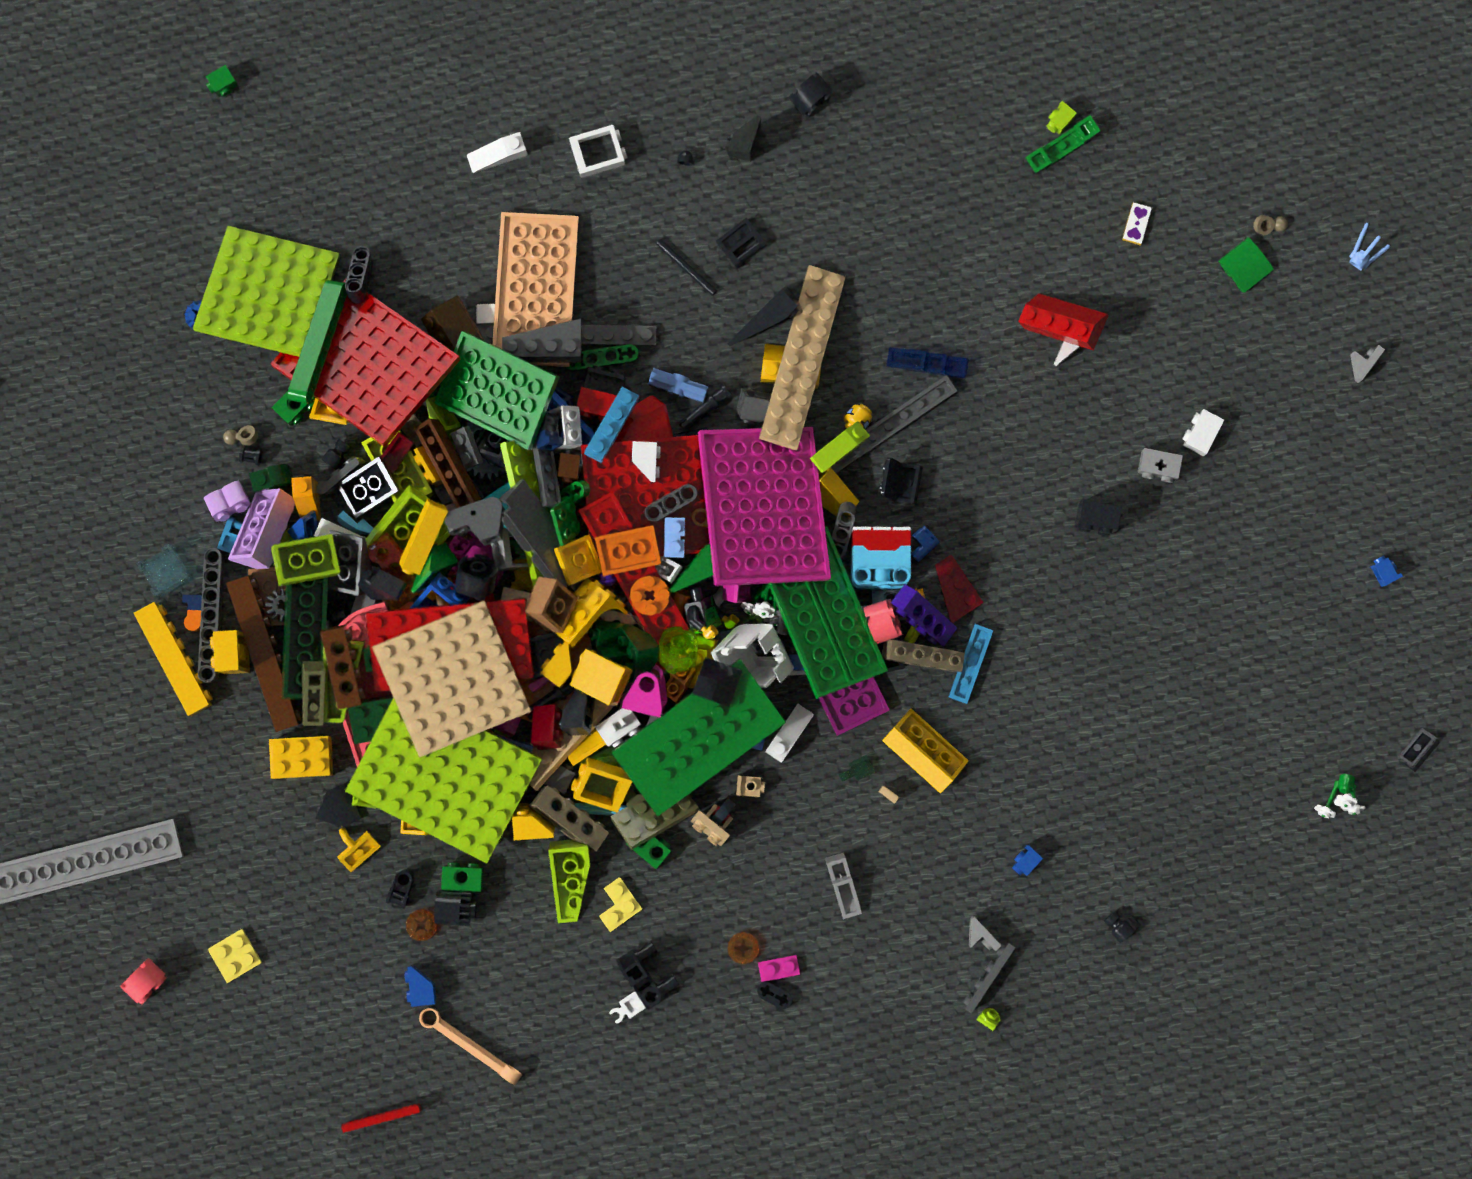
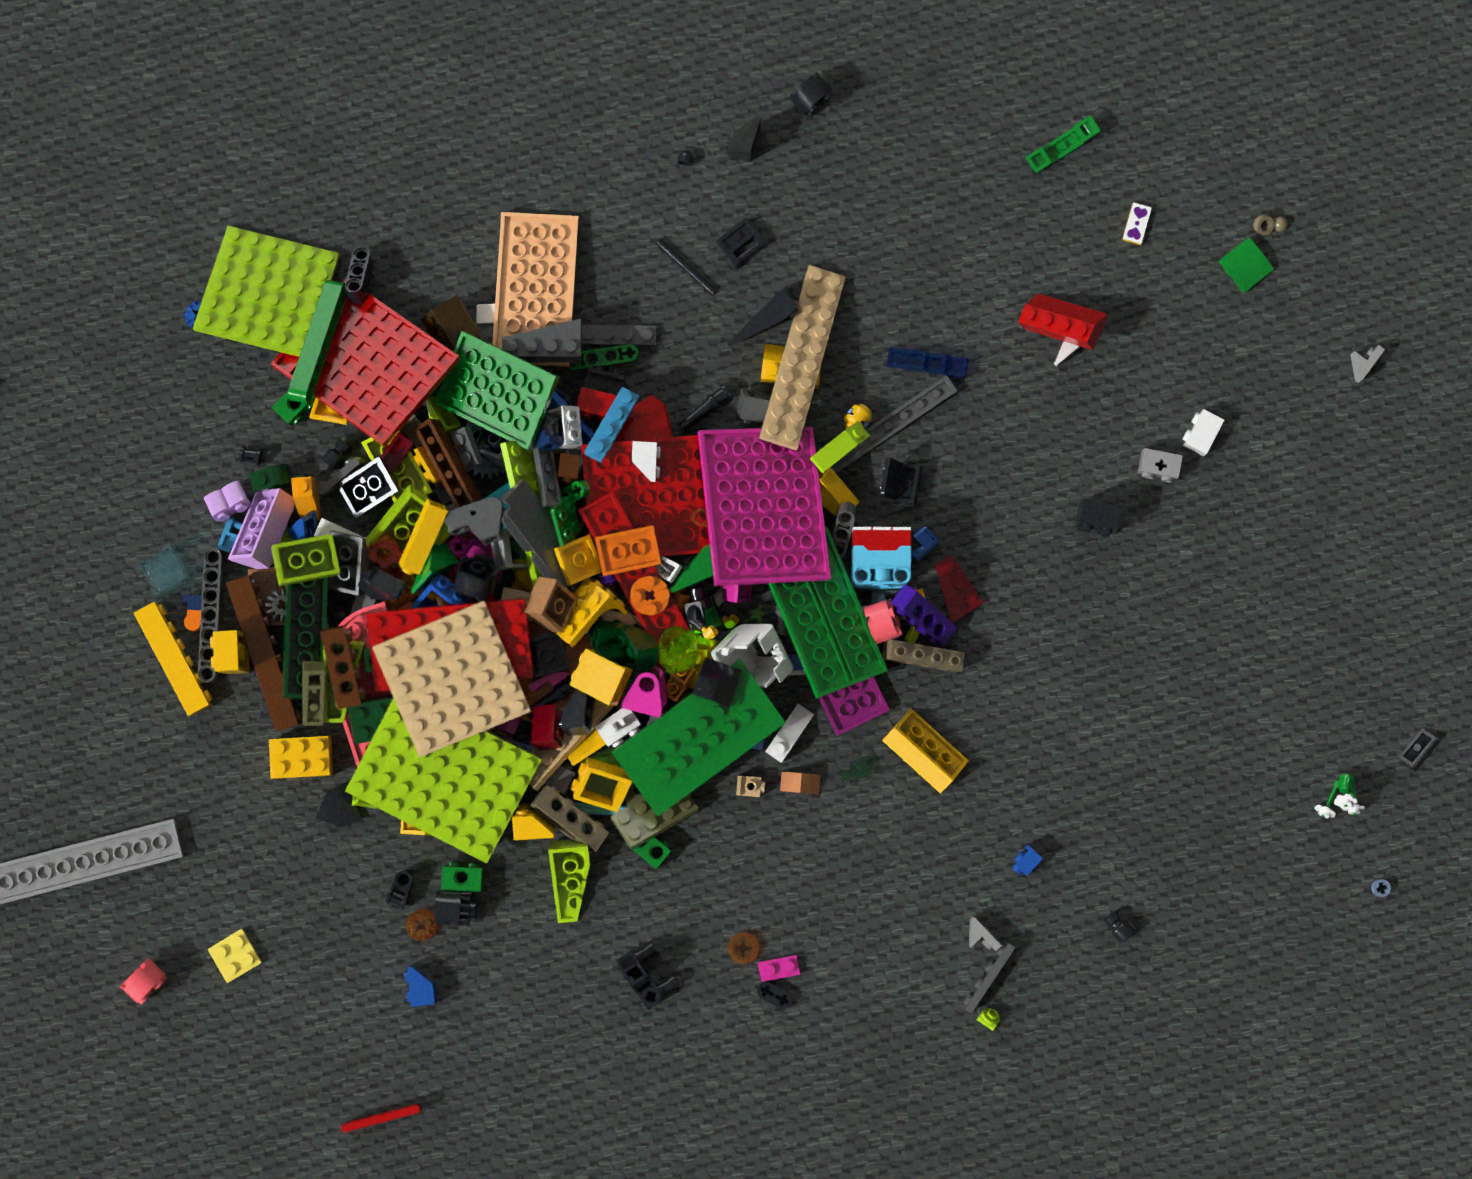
(221, 81): green brick -> none
(246, 435): dark tan plate -> none
(357, 850): yellow plate -> none
(360, 528): medium azure slope -> none
(497, 152): white slope -> none
(504, 1070): light nougat piece -> none
(560, 666): yellow slope -> none
(600, 167): white window -> none
(624, 907): light yellow plate -> none
(629, 1005): white plate -> none
(673, 530): light blue piece -> none
(678, 384): medium blue piece -> none
(680, 502): dark grey beam -> none
(711, 826): tan plate -> none
(764, 609): white plant -> none
(800, 782): none -> nougat slope
(843, 885): light grey slope -> none
(888, 794): tan tile -> none
(972, 662): dark azure plate -> none
(1061, 118): lime brick -> none
(1361, 258): light blue plant -> none
(1376, 884): none -> sand blue bush
(1385, 571): blue brick -> none

